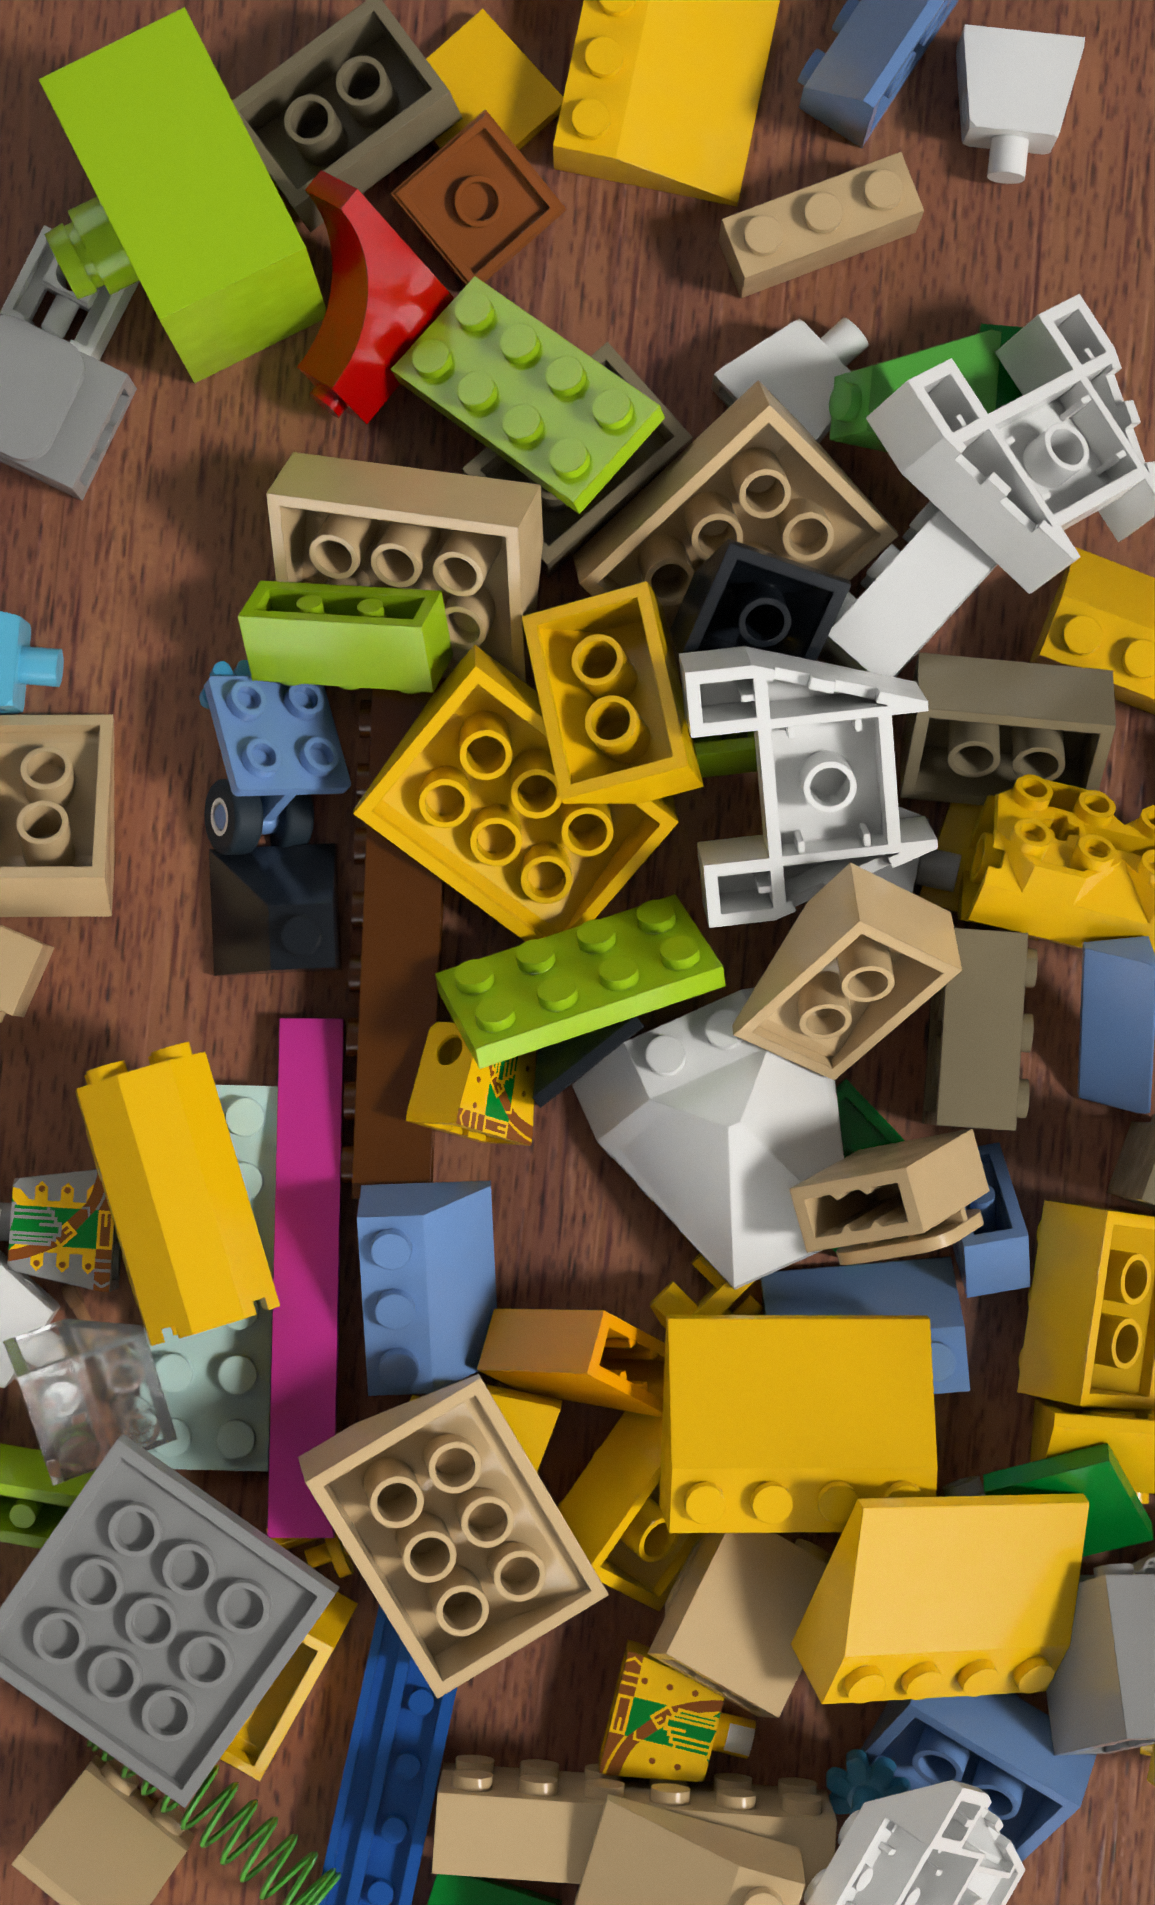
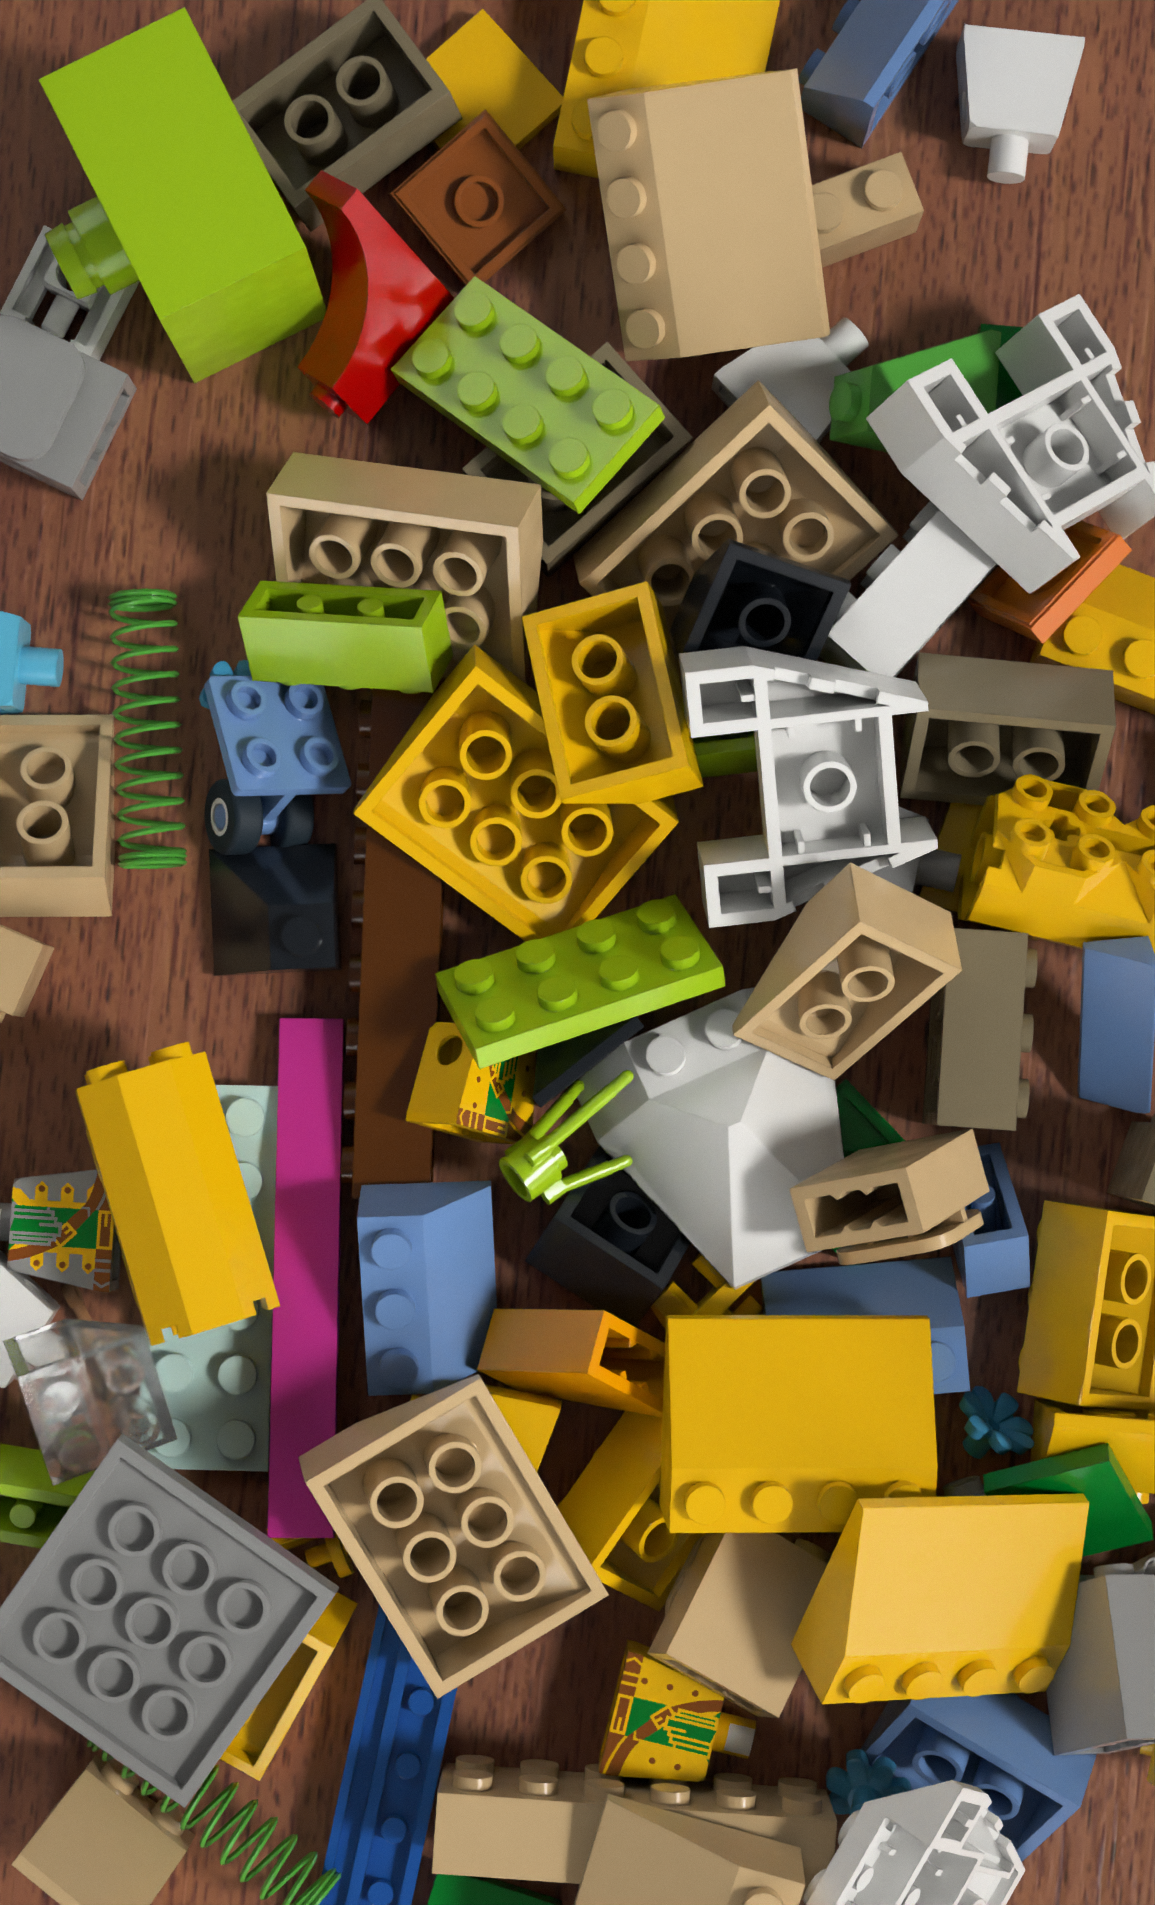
(151, 856): none -> bright green piece
(536, 1160): none -> lime plant
(610, 1245): none -> black slope
(710, 215): none -> tan slope
(993, 1424): none -> dark azure plant
(1044, 610): none -> orange tile

